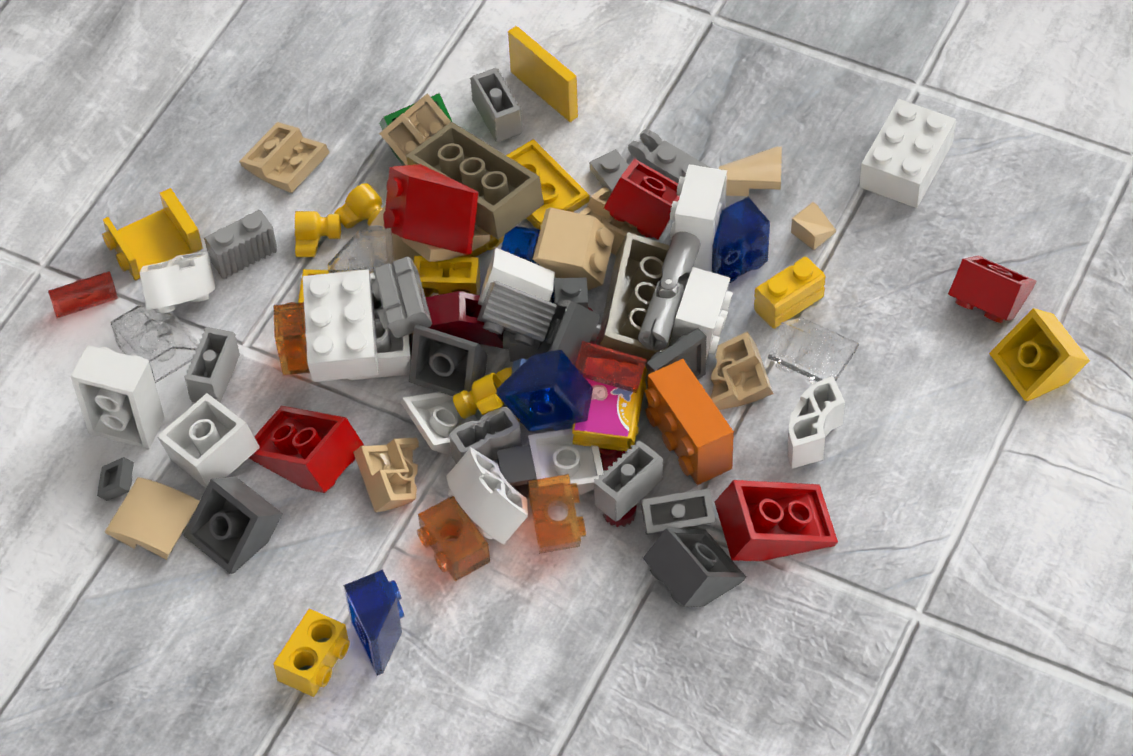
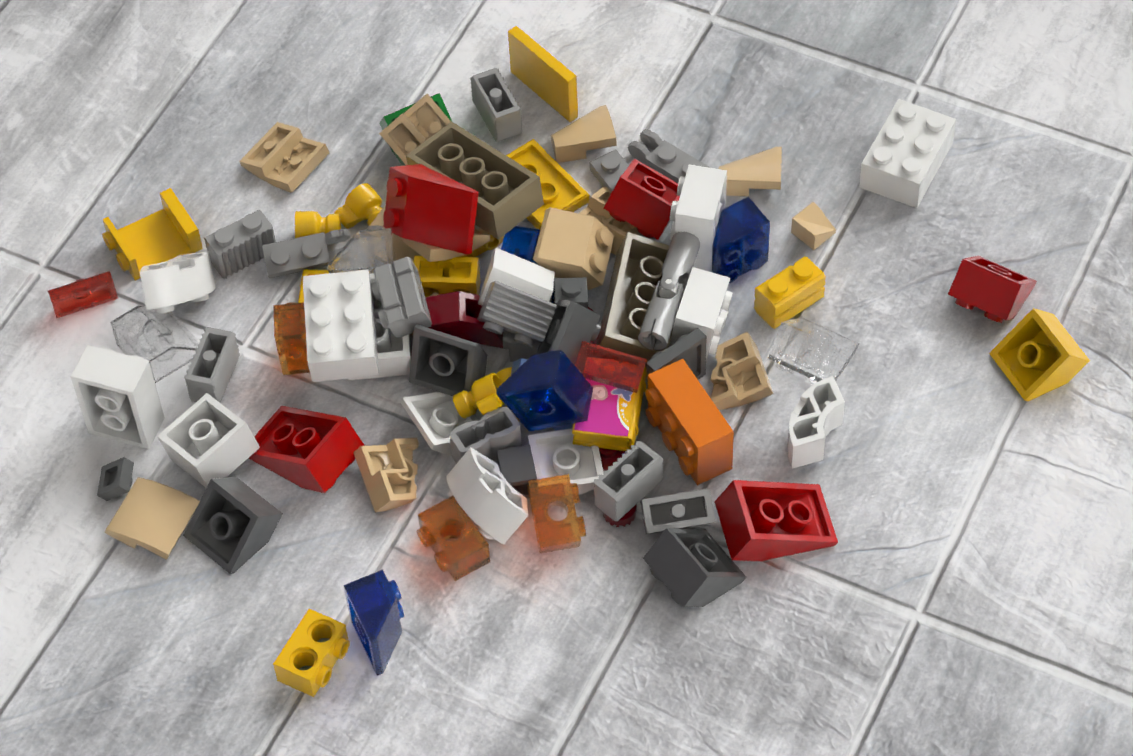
(302, 253): none -> light grey hinge
(587, 133): none -> tan slope

